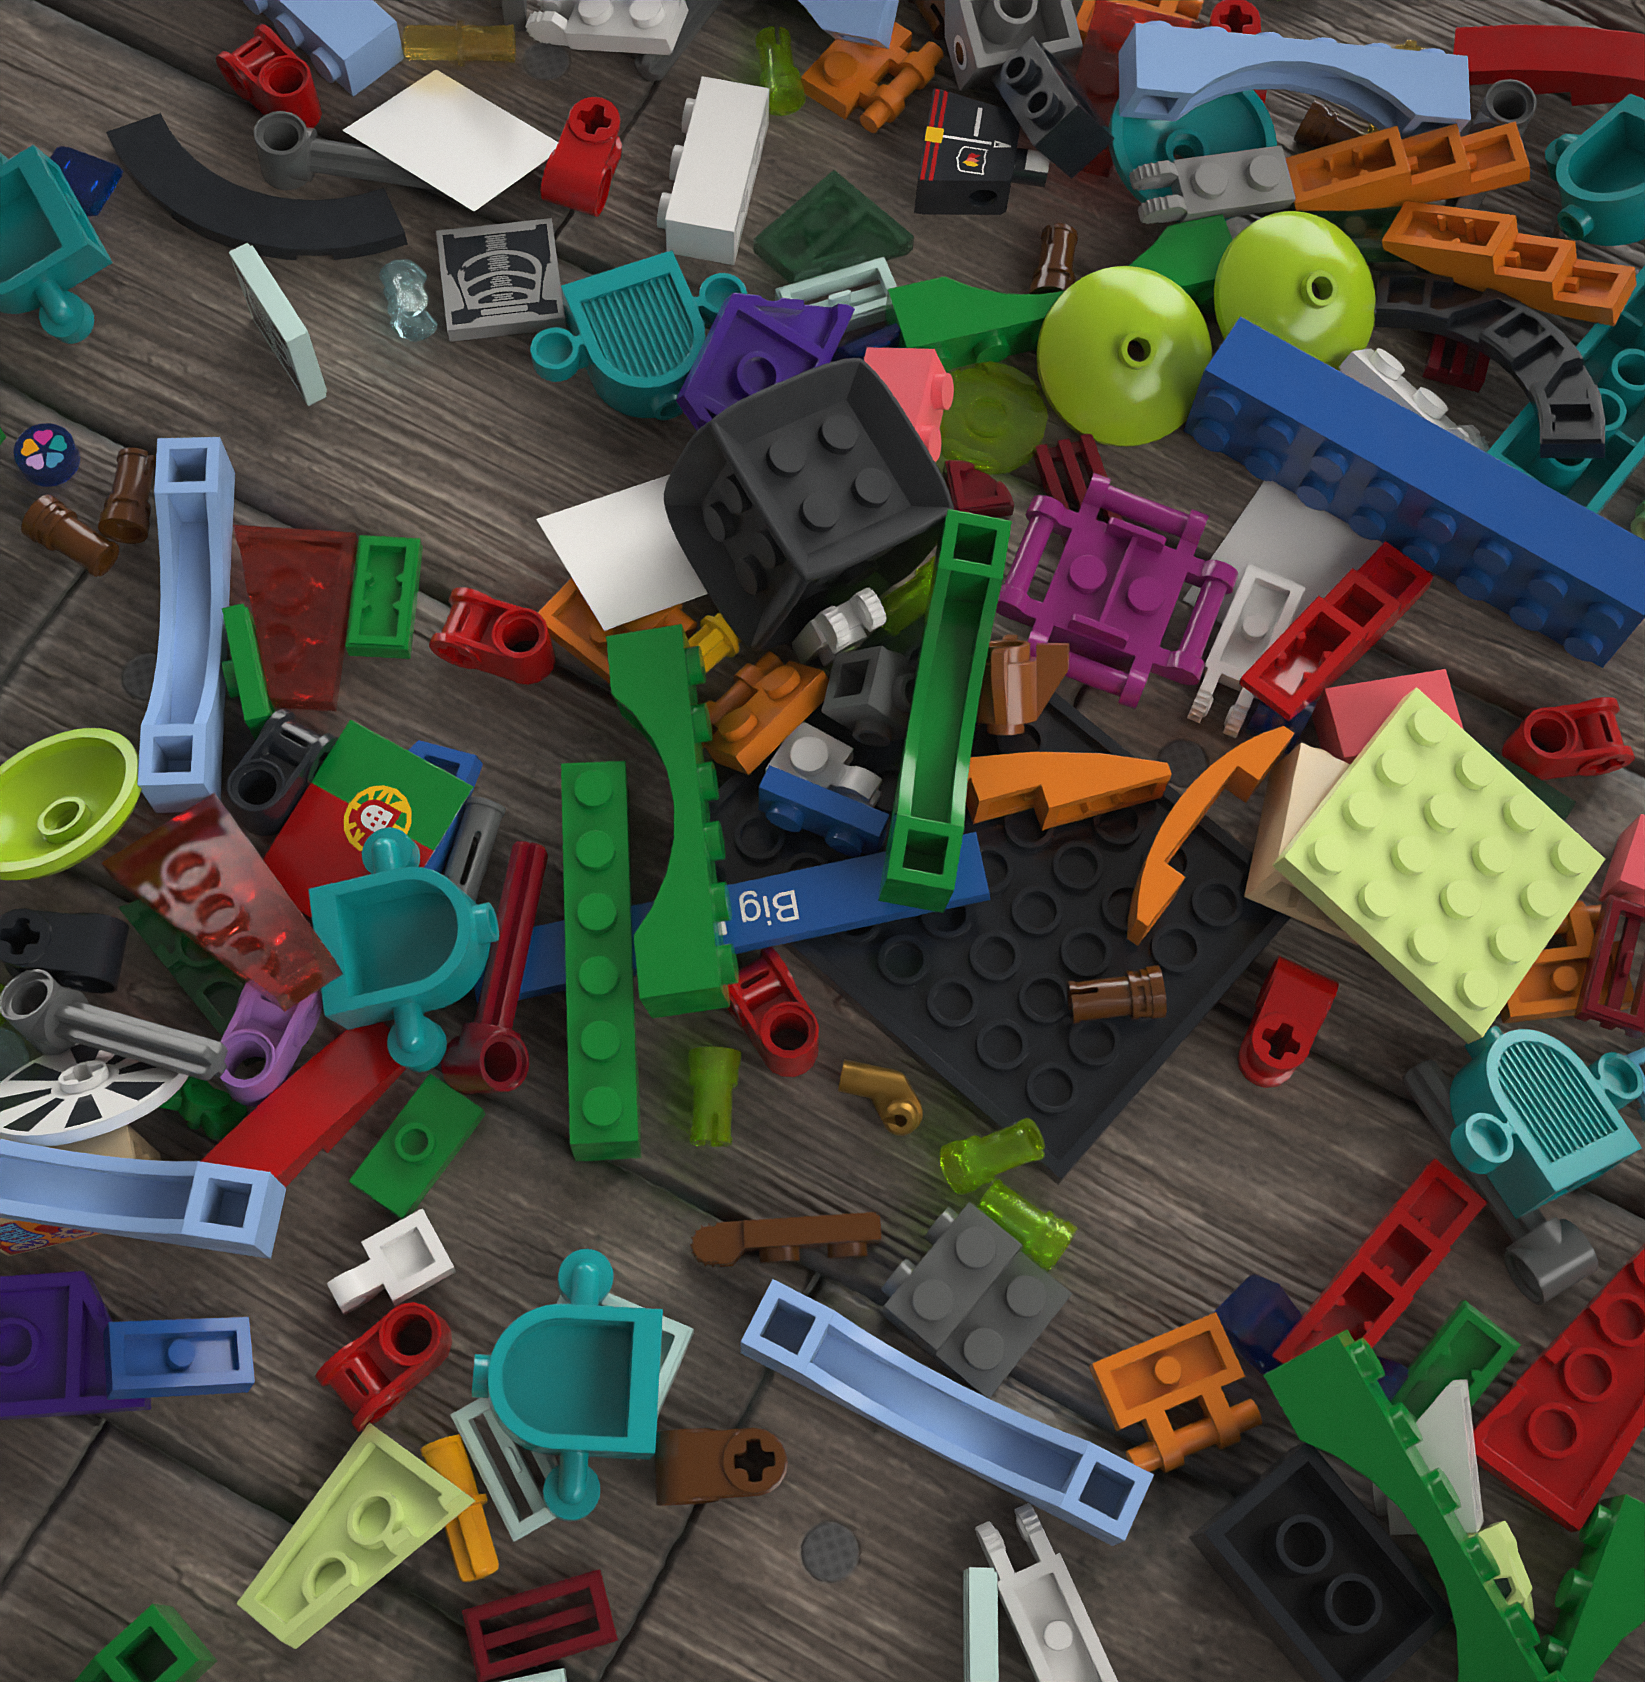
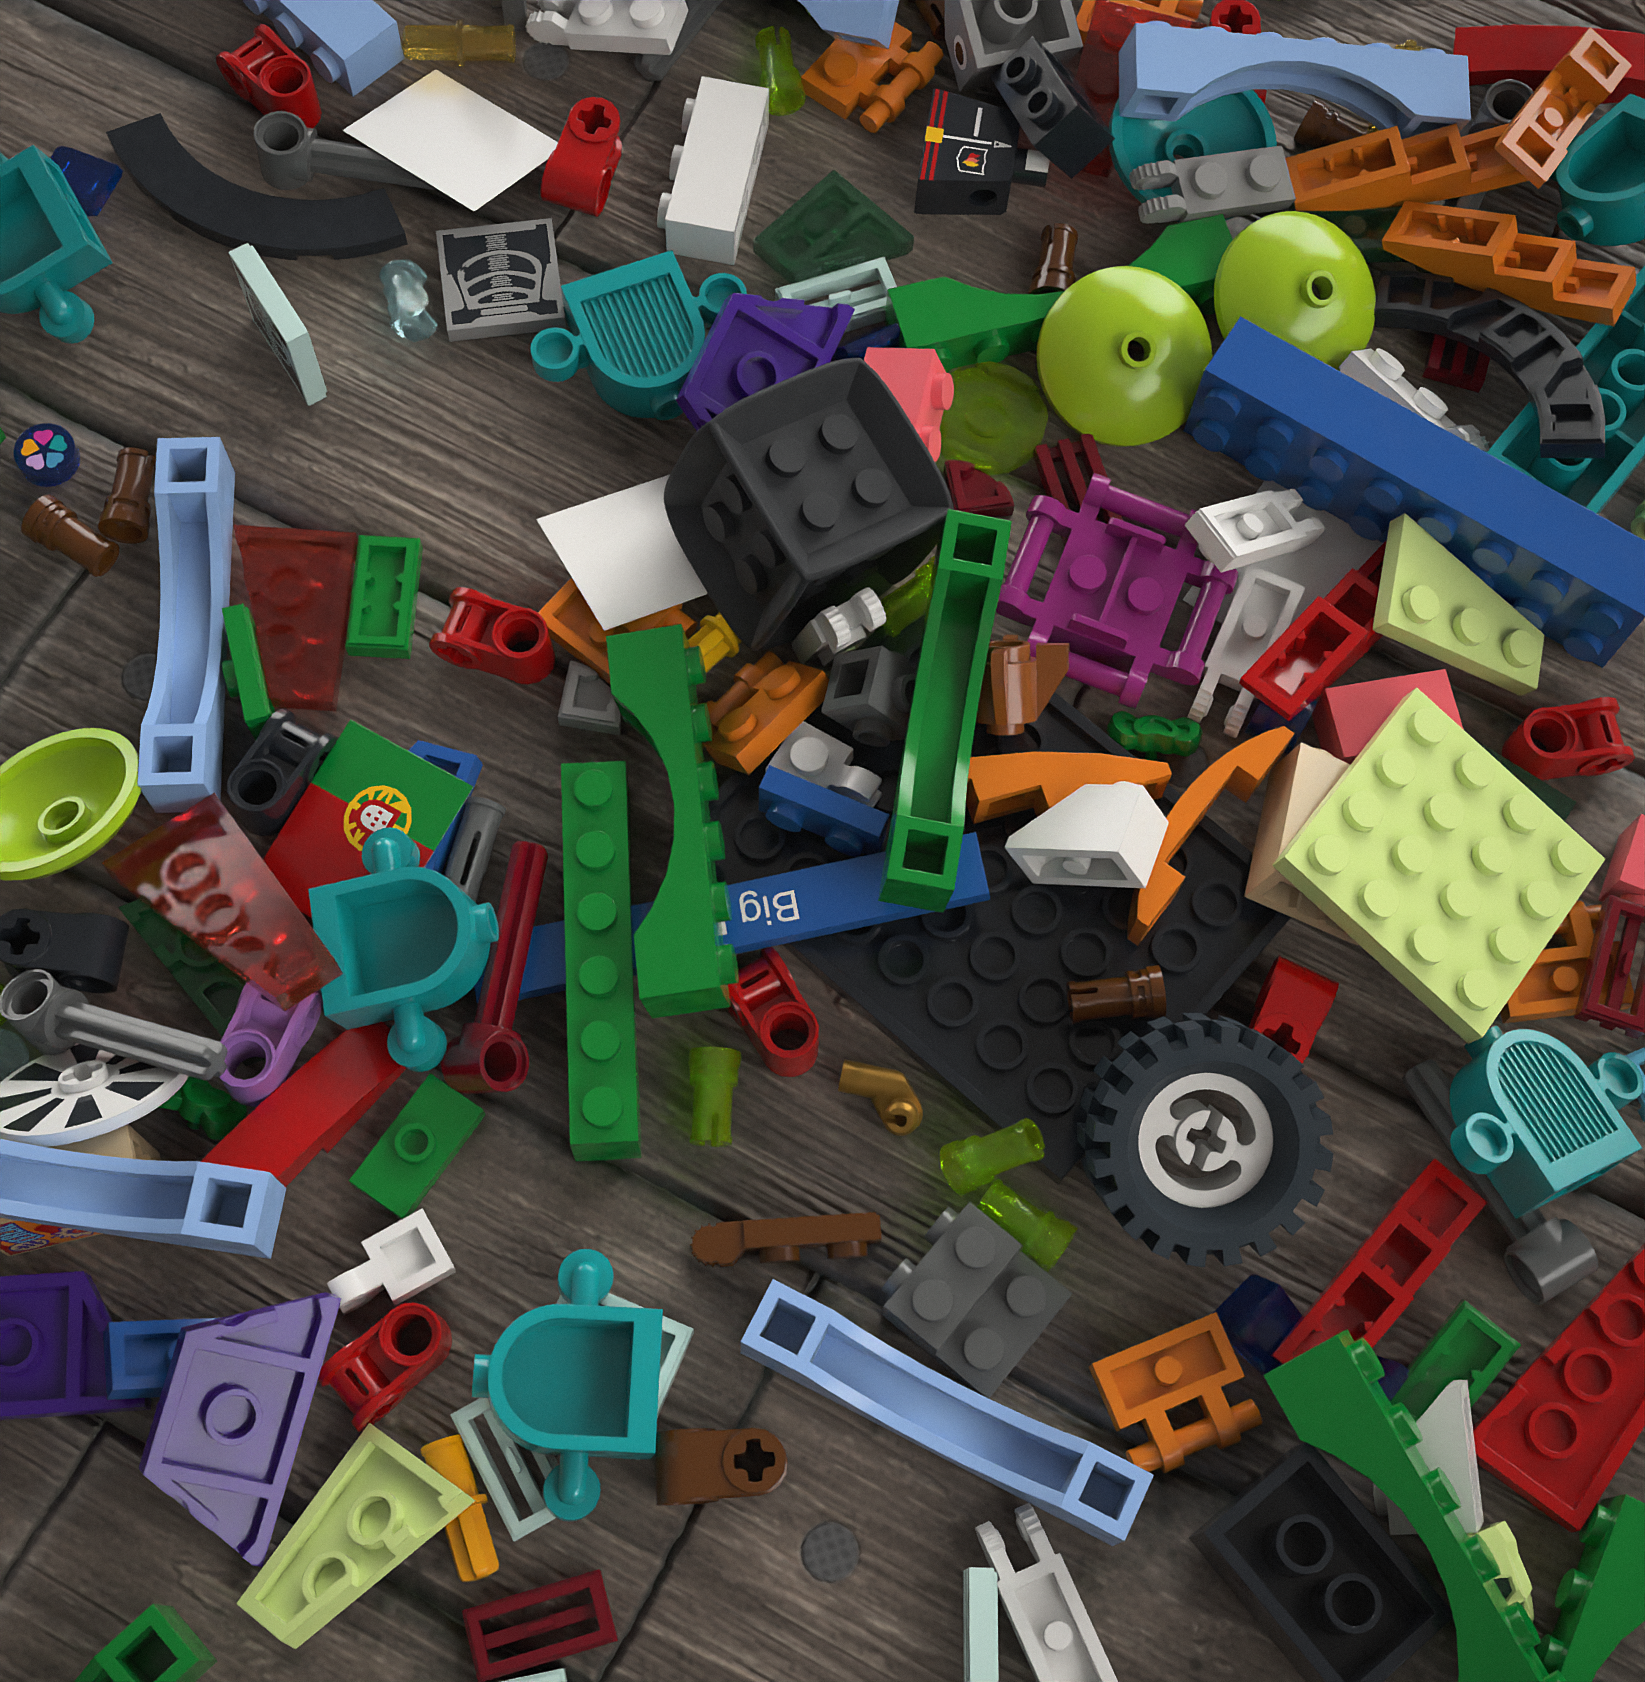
(237, 1416): none -> wing
(588, 702): none -> light grey tile
(1093, 838): none -> white slope
(1155, 734): none -> green piece
(1252, 529): none -> white hinge
(1266, 1159): none -> black wheel
(1452, 614): none -> yellowish green wing
(1561, 106): none -> orange slope

